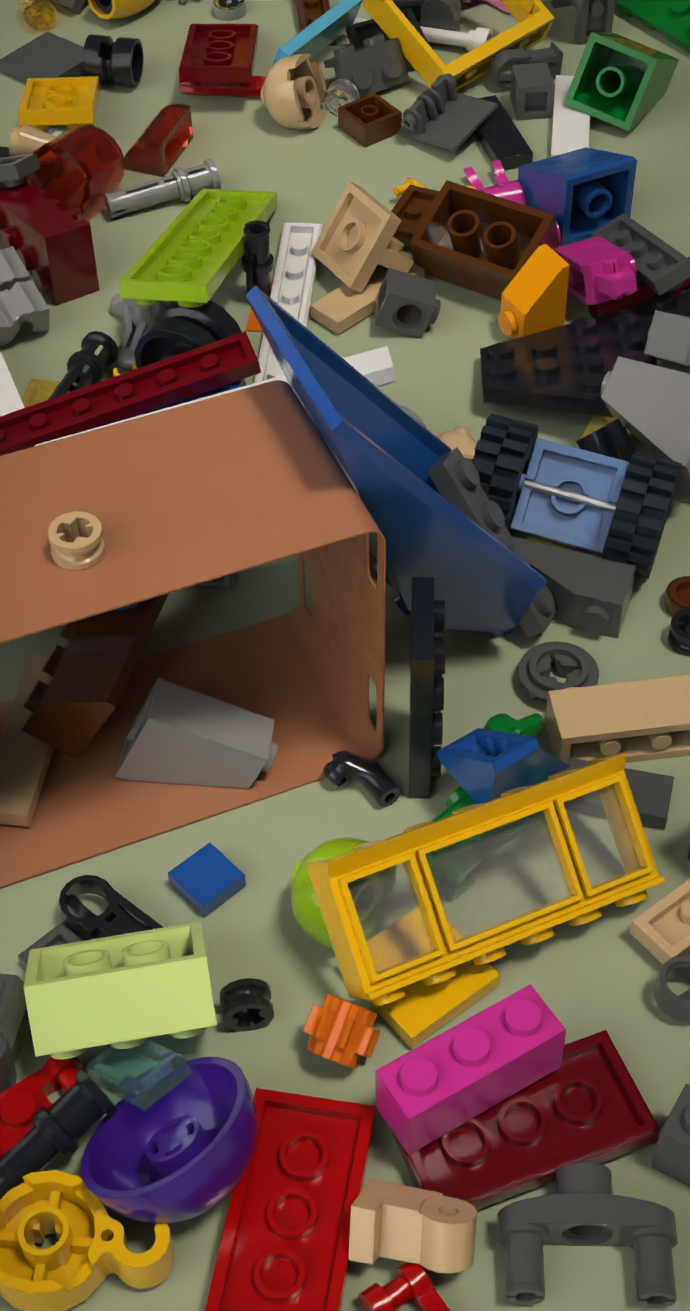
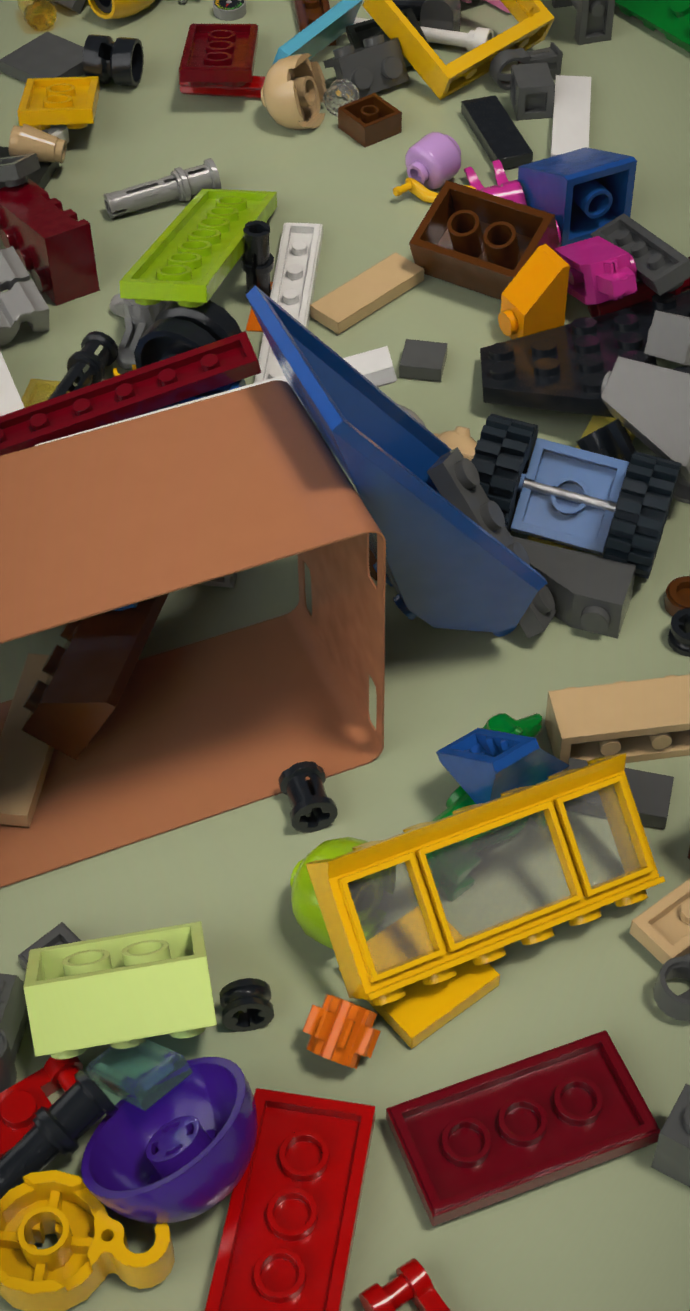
(76, 540): tan bush -> none
(80, 167): clear red cylinder -> none
(117, 919): black piece -> none
(161, 141): clear red brick -> none
(195, 741): light grey slope -> none
(207, 879): blue tile -> none
(307, 797): none -> black bush
(360, 238): tan bracket -> none
(366, 771): black arm -> none
(406, 303): dark grey brick -> none
(411, 210): reddish brown plate -> none
(412, 1227): tan leg -> none
(423, 360): none -> dark grey tile
(426, 686): black plate -> none
(433, 160): none -> lavender head
(444, 116): dark grey hinge -> none
(469, 1068): dark pink brick -> none
(565, 658): dark grey gear -> none
(587, 1215): dark grey connector -> none
(619, 79): green slope -> none

